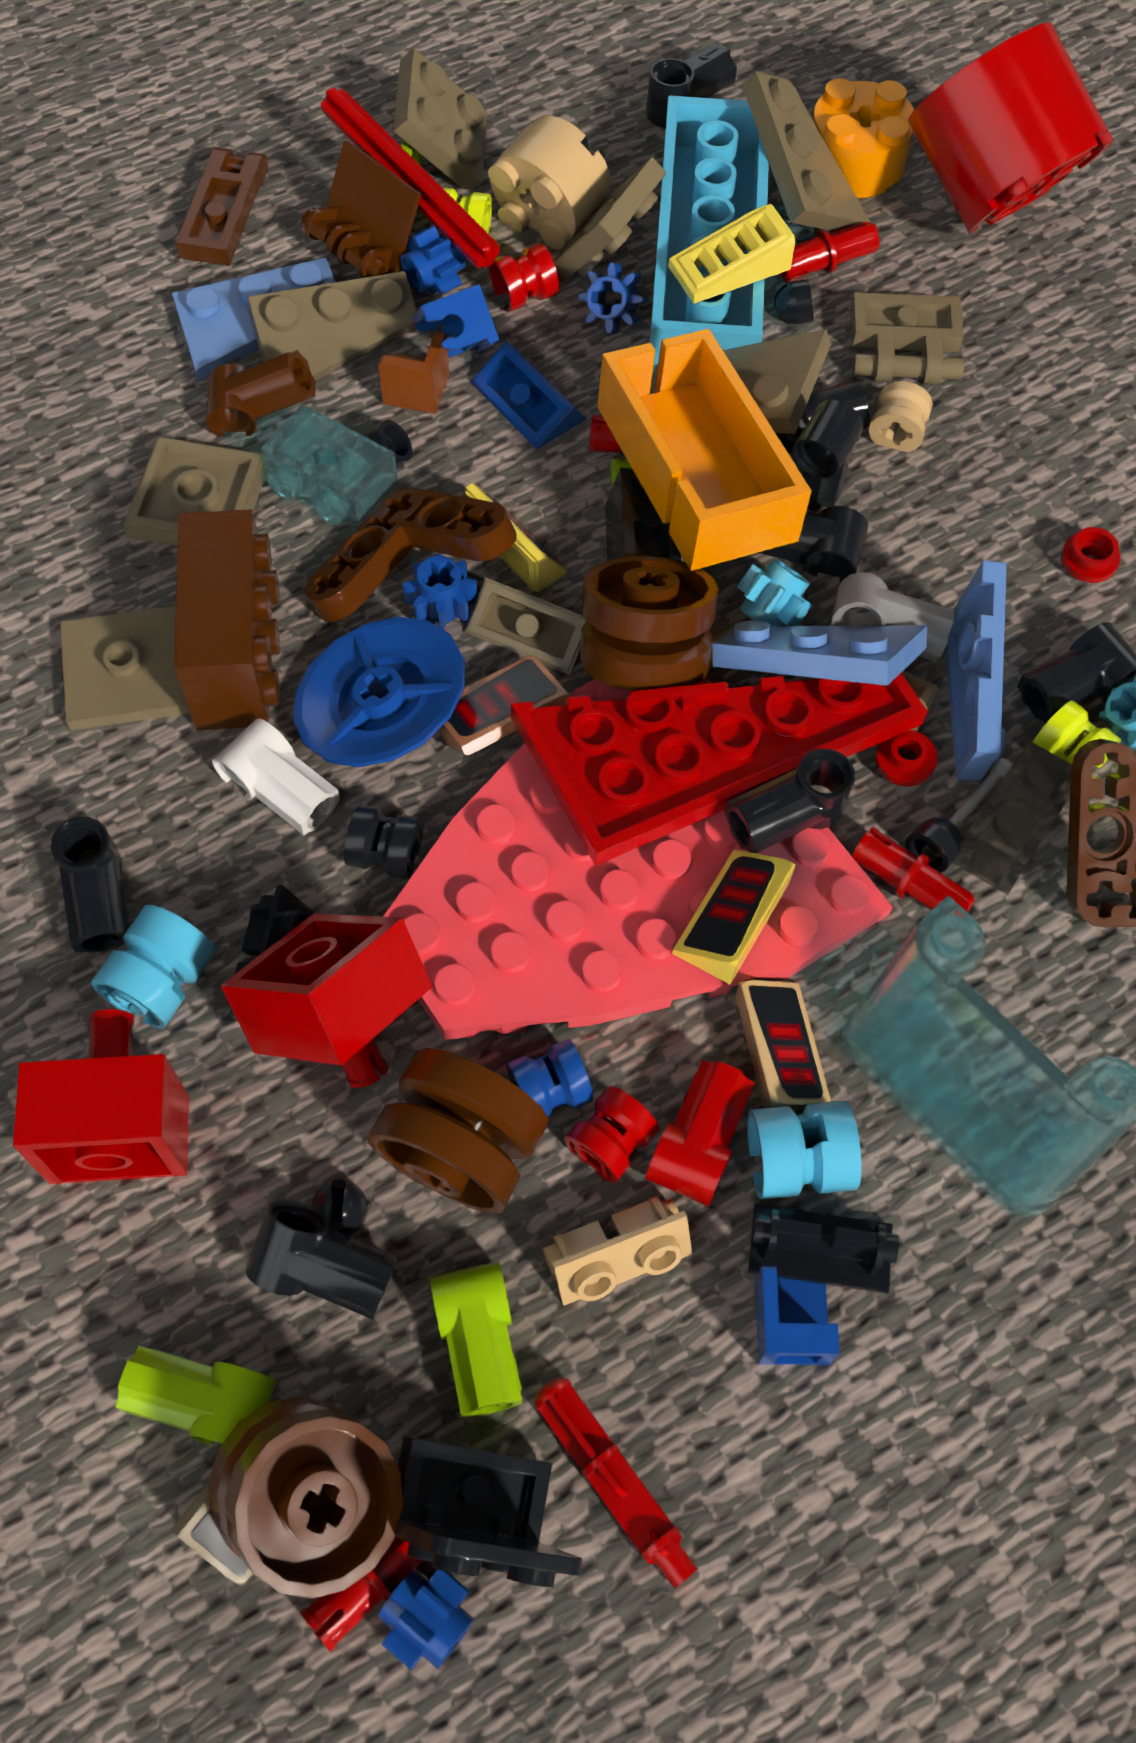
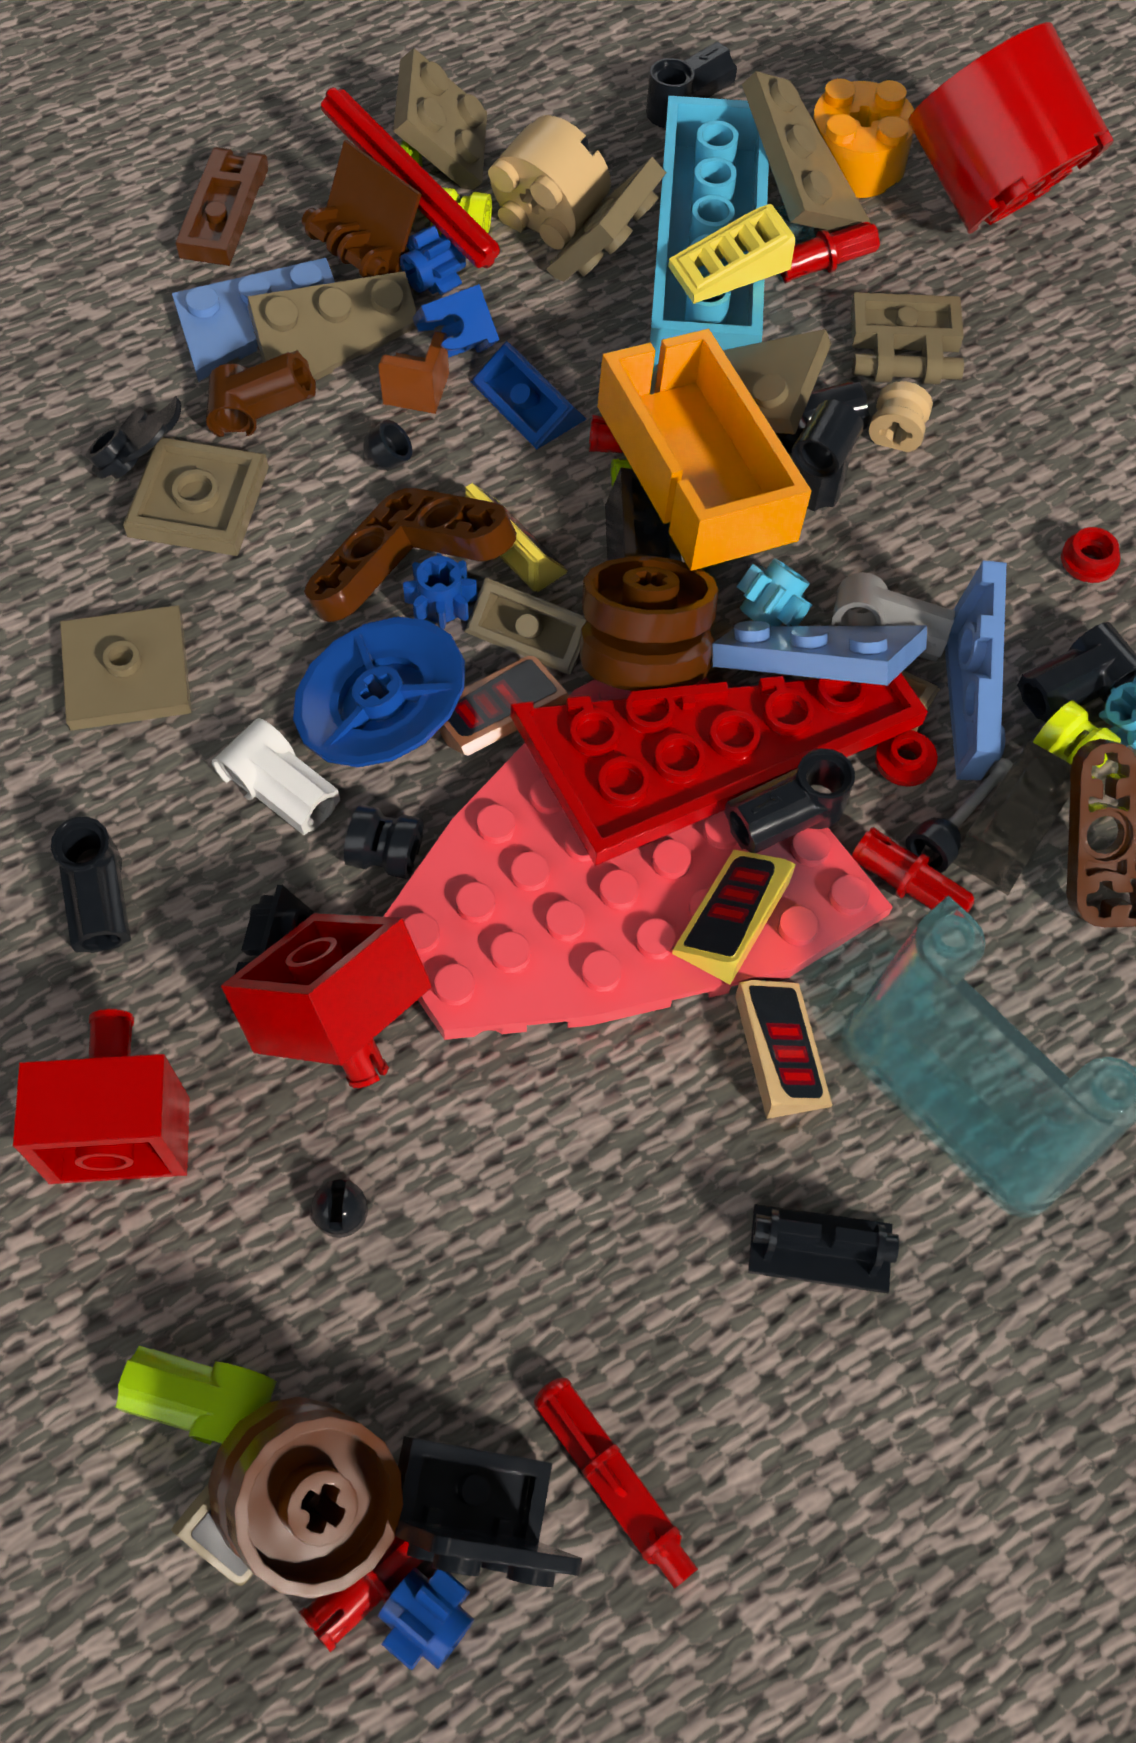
(121, 447): none -> black plate
(158, 959): medium azure wheel -> none
(225, 619): reddish brown brick -> none
(302, 1254): black piece -> none
(329, 467): clear light blue brick -> none
(459, 1130): reddish brown wheel -> none
(474, 1320): lime piece -> none
(525, 277): red wheel -> none
(554, 1078): blue wheel -> none
(611, 283): blue gear -> none
(612, 1133): red wheel -> none
(648, 1241): tan hinge -> none
(696, 1146): red piece -> none
(793, 1321): blue panel -> none
(794, 302): black hinge -> none
(805, 1149): medium azure wheel -> none
(828, 542): black piece -> none

